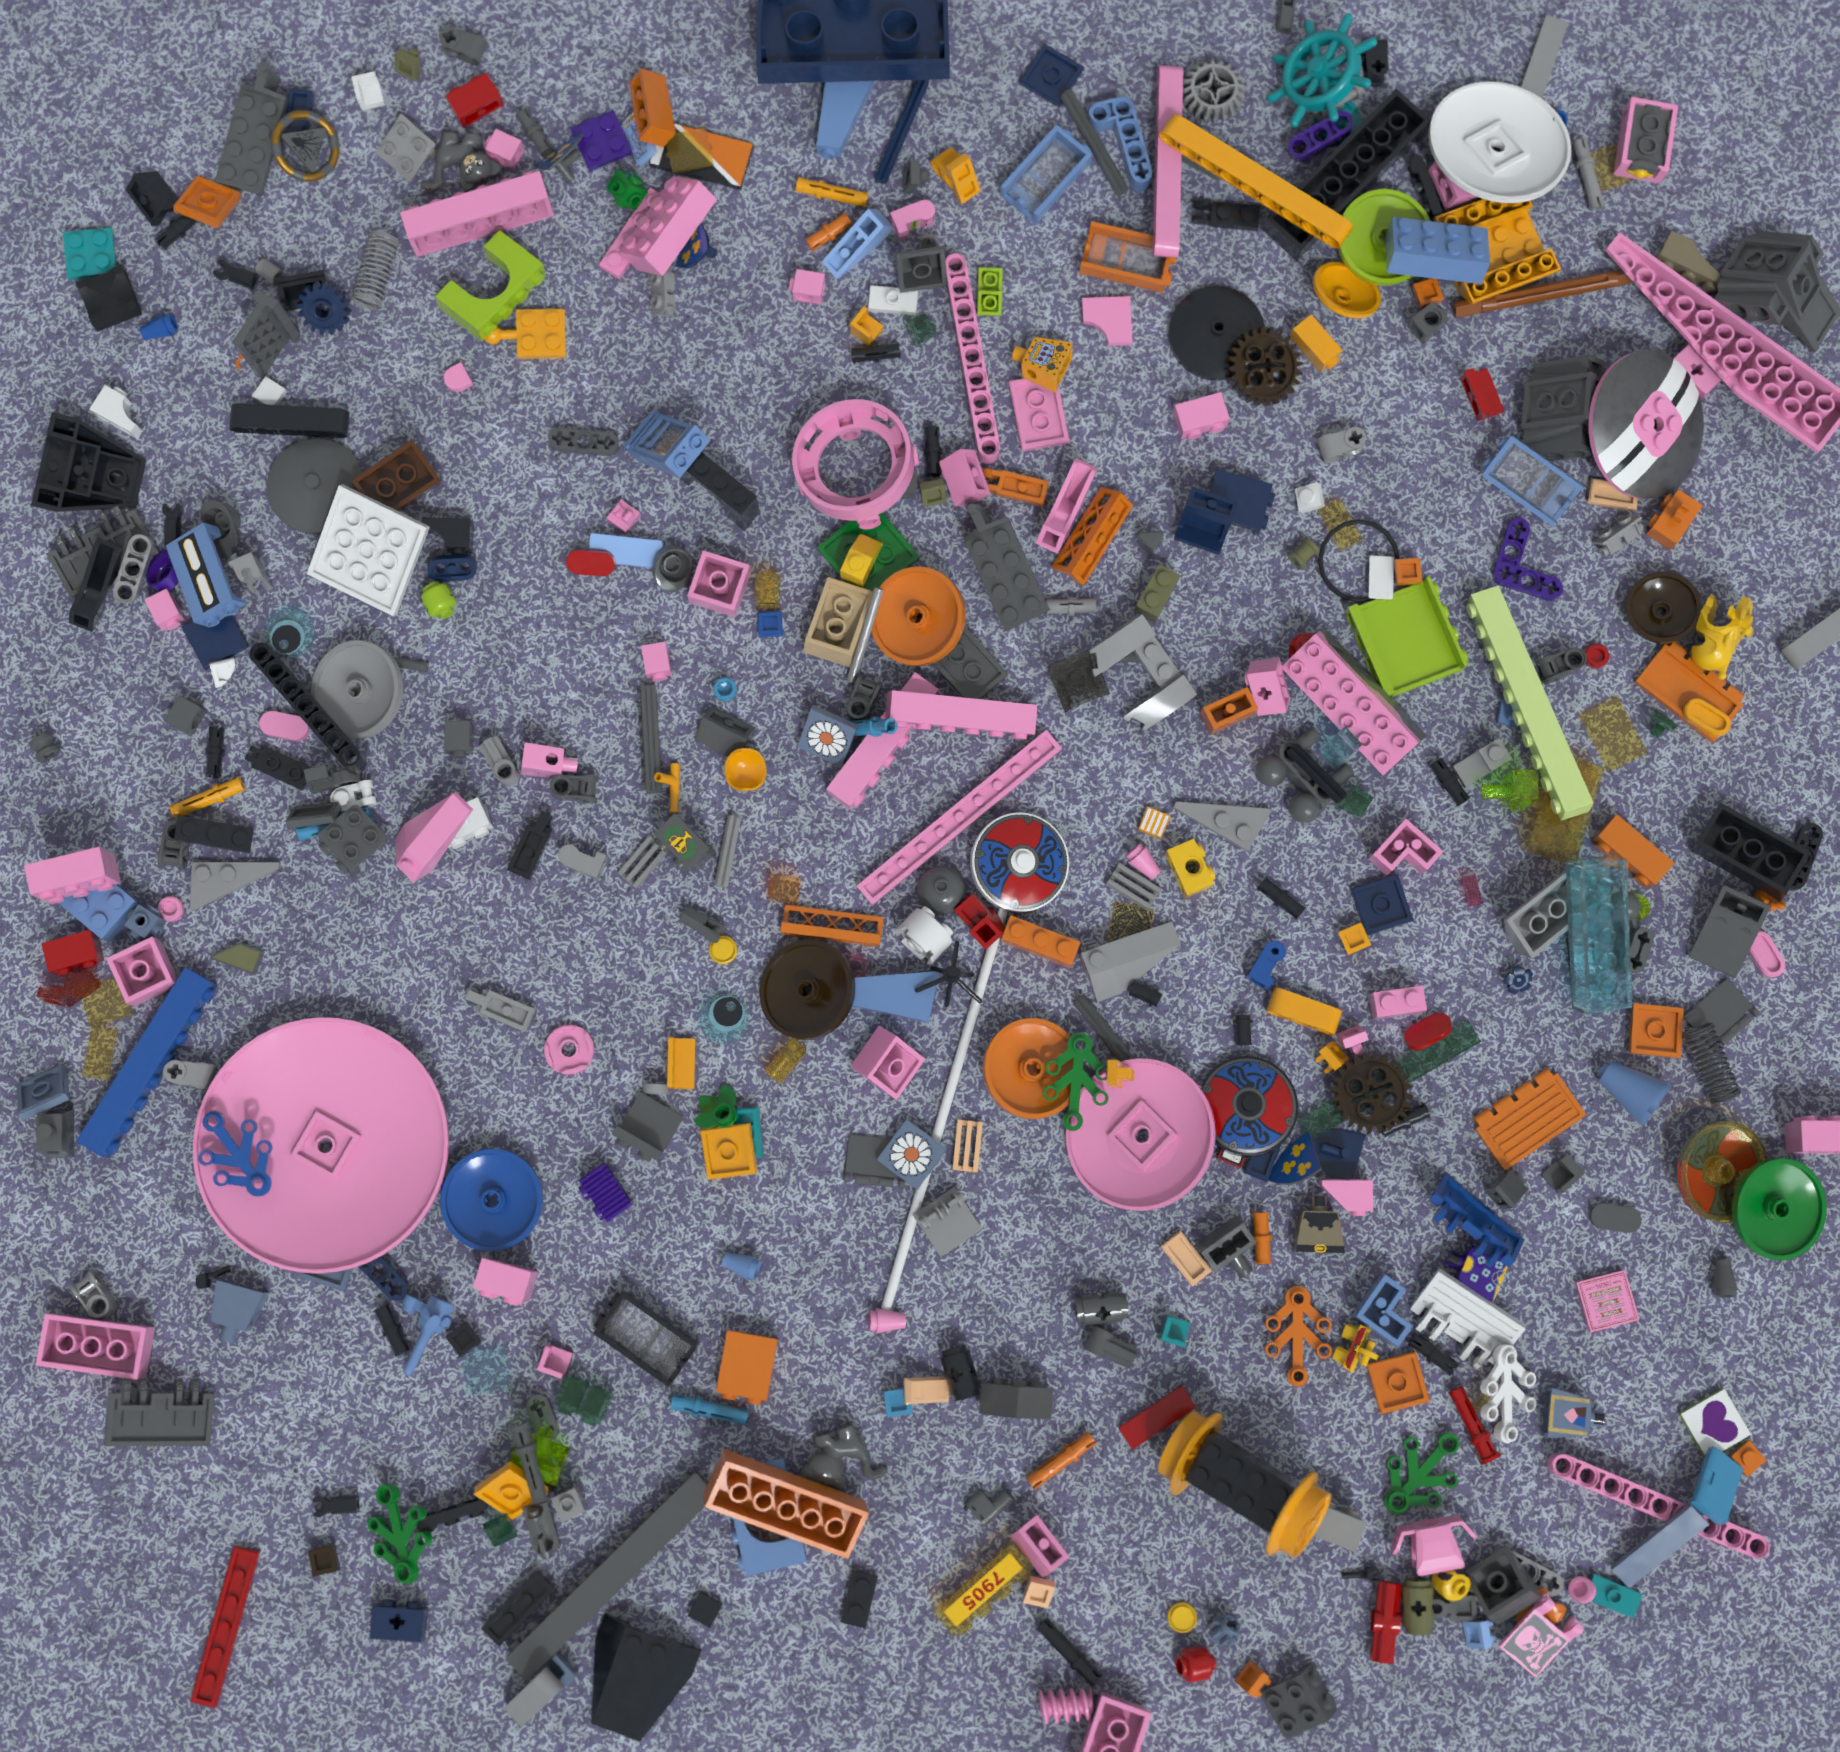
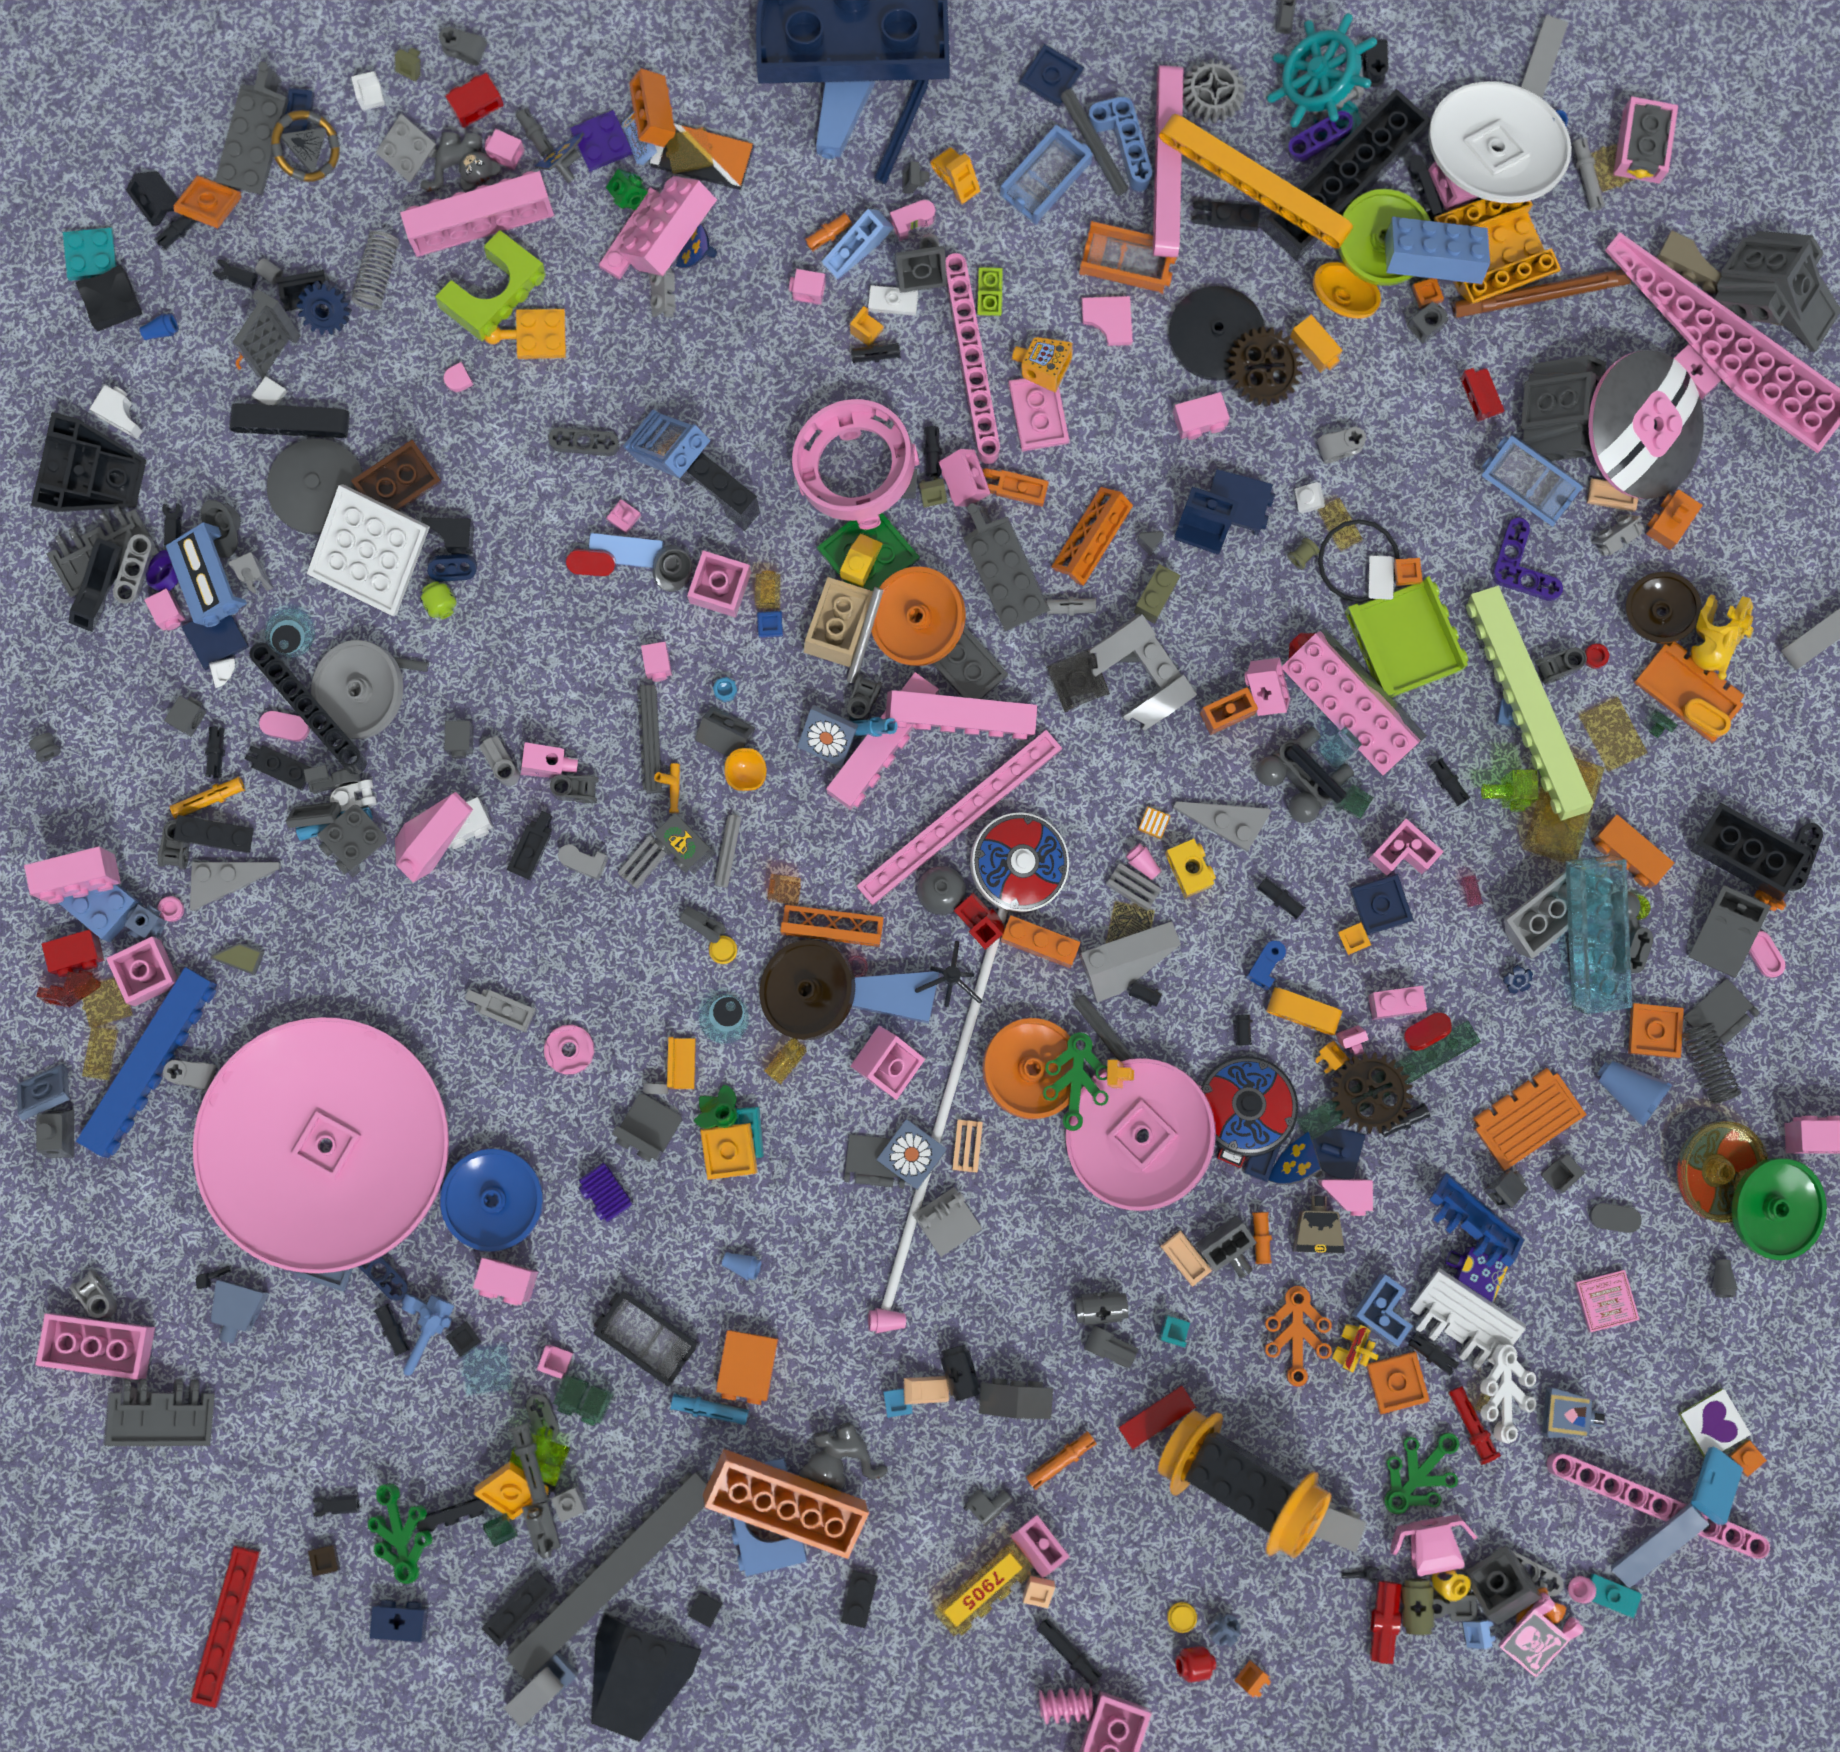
(239, 1156): blue plant -> none
(832, 192): light orange pin -> none
(919, 329): panel -> none
(925, 935): white brick -> none
(1067, 506): bright pink arch -> none
(1299, 1702): dark grey bracket -> none
(1482, 763): light grey arch -> none

